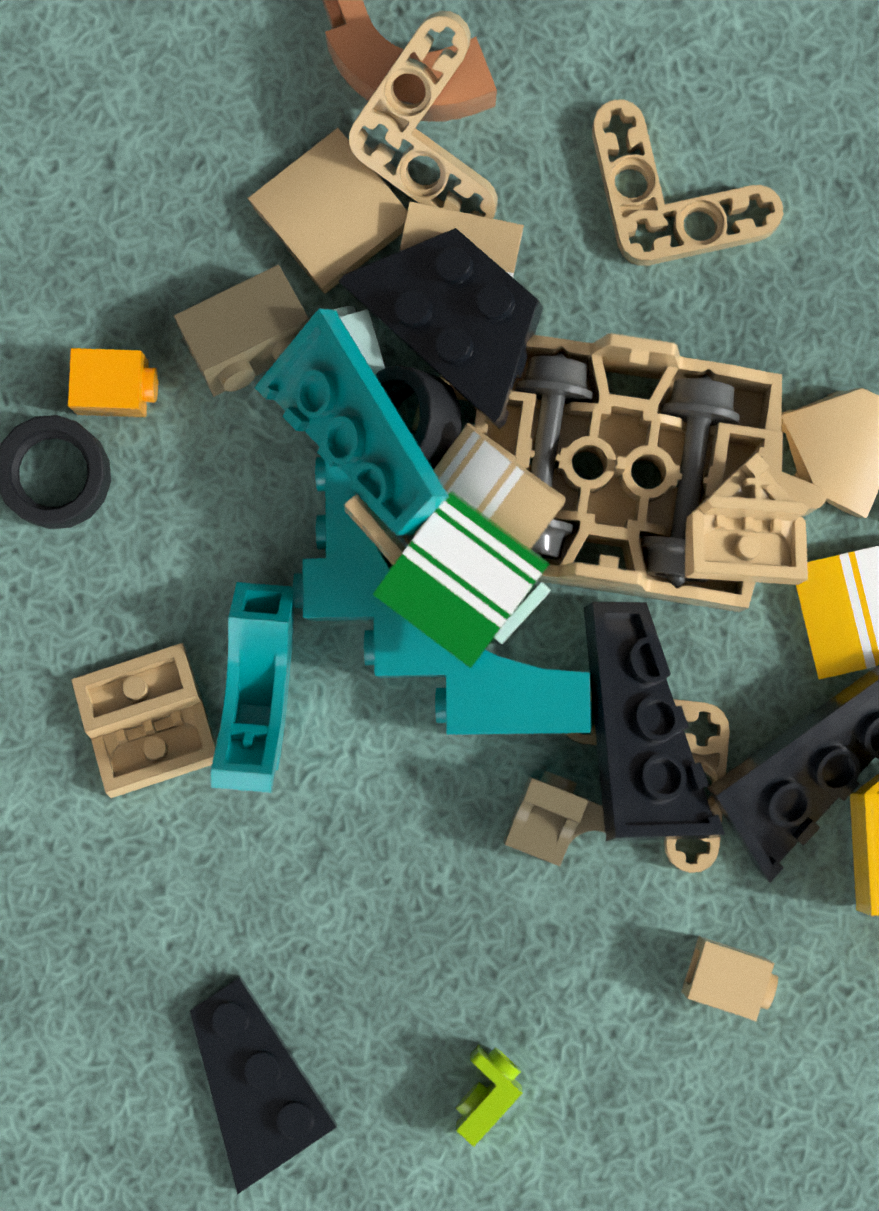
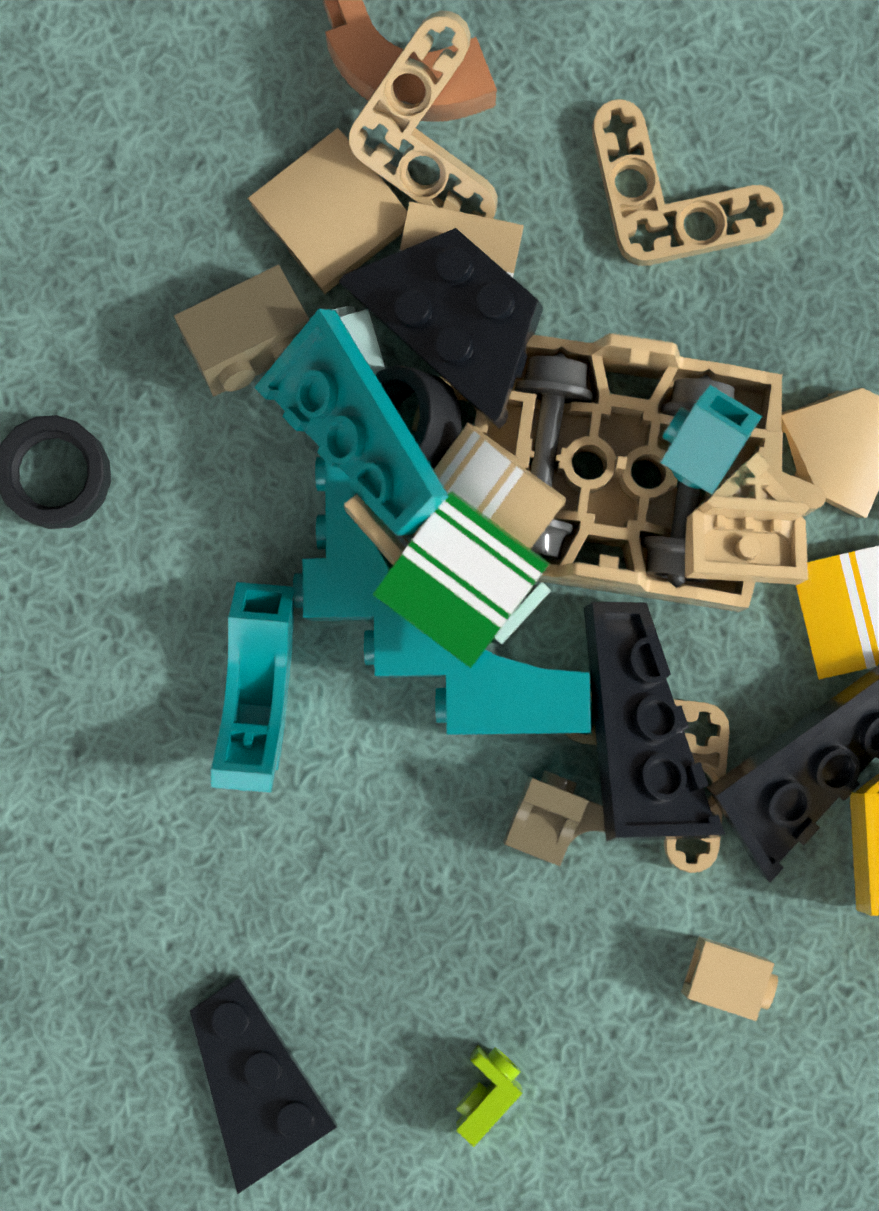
(111, 382): light orange brick -> none
(135, 696): tan slope -> none
(707, 439): none -> teal brick

